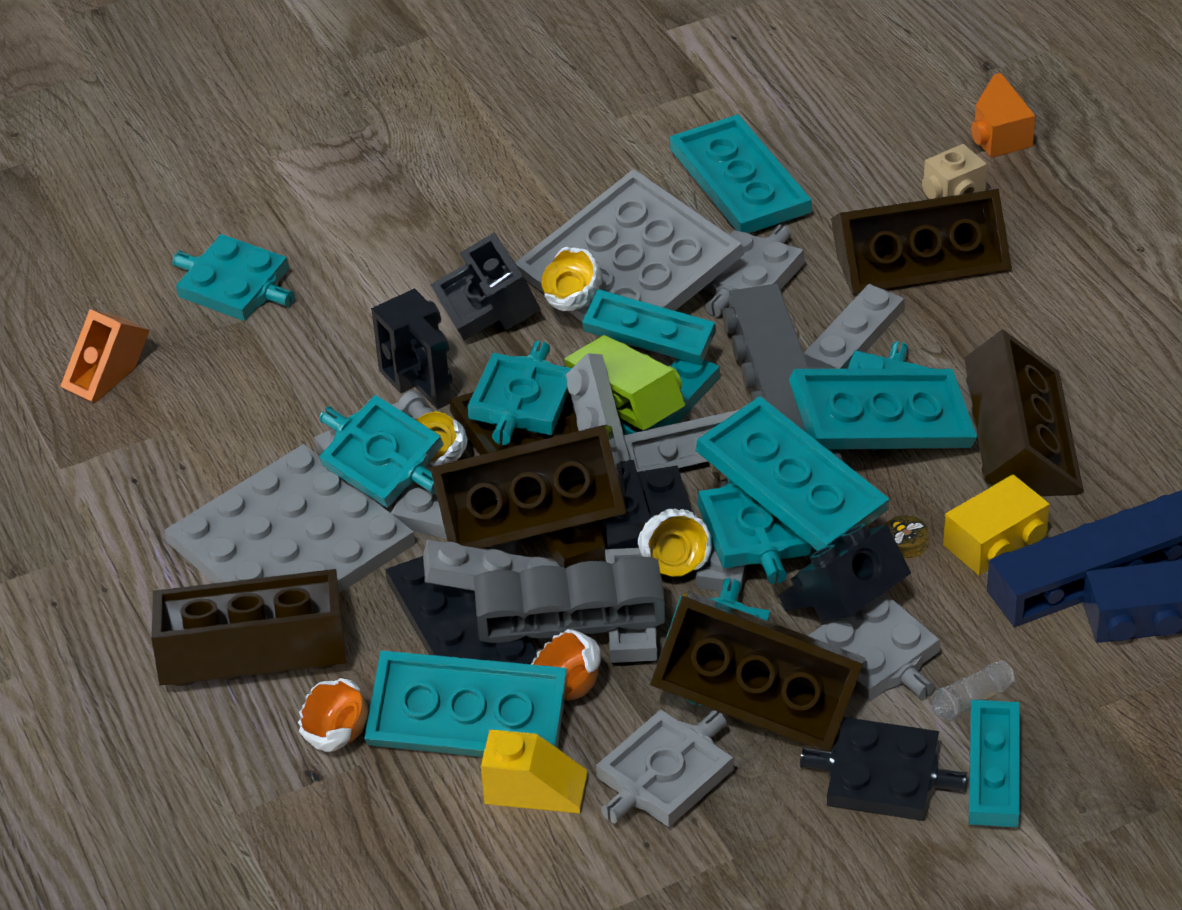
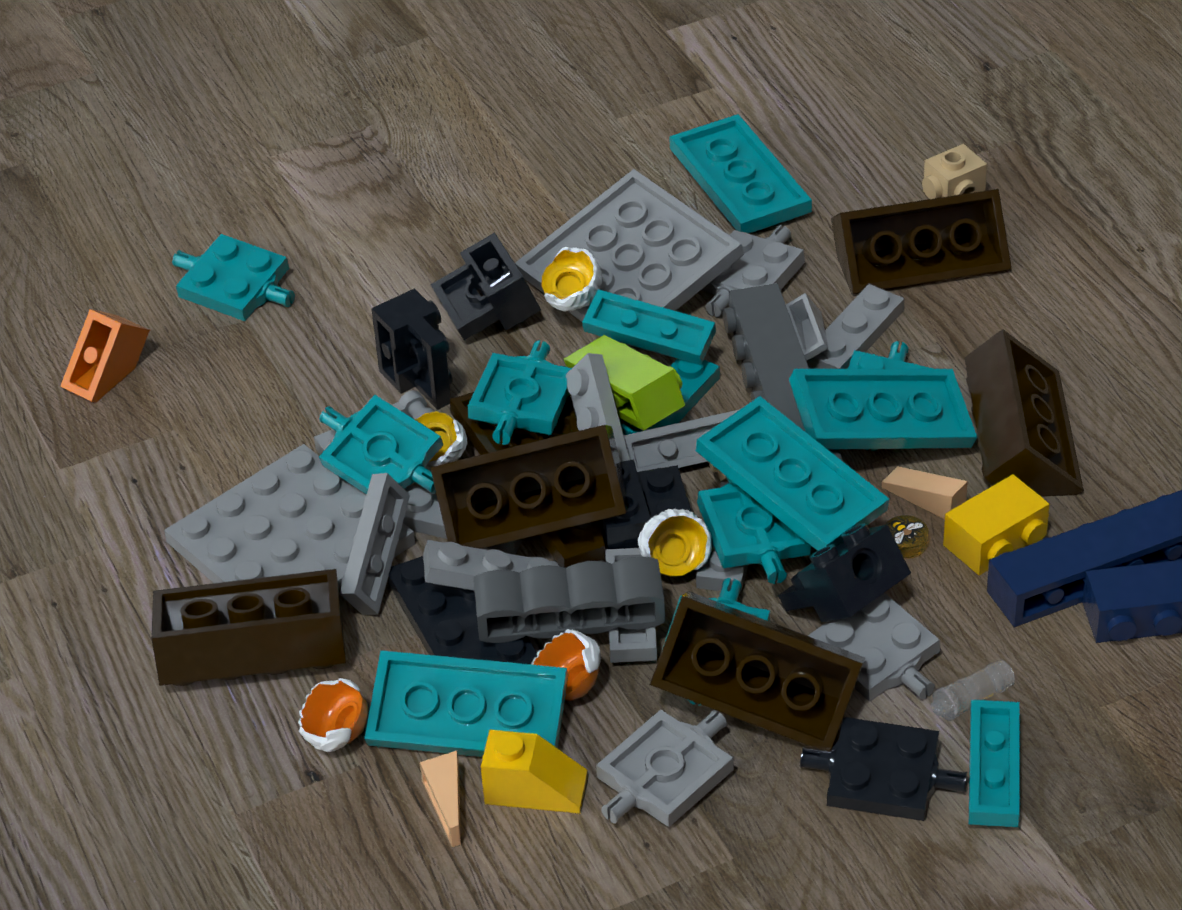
(374, 544): none -> light grey plate
(441, 782): none -> light nougat piece
(808, 325): none -> light grey piece
(927, 490): none -> light nougat piece
(1002, 119): orange slope -> none

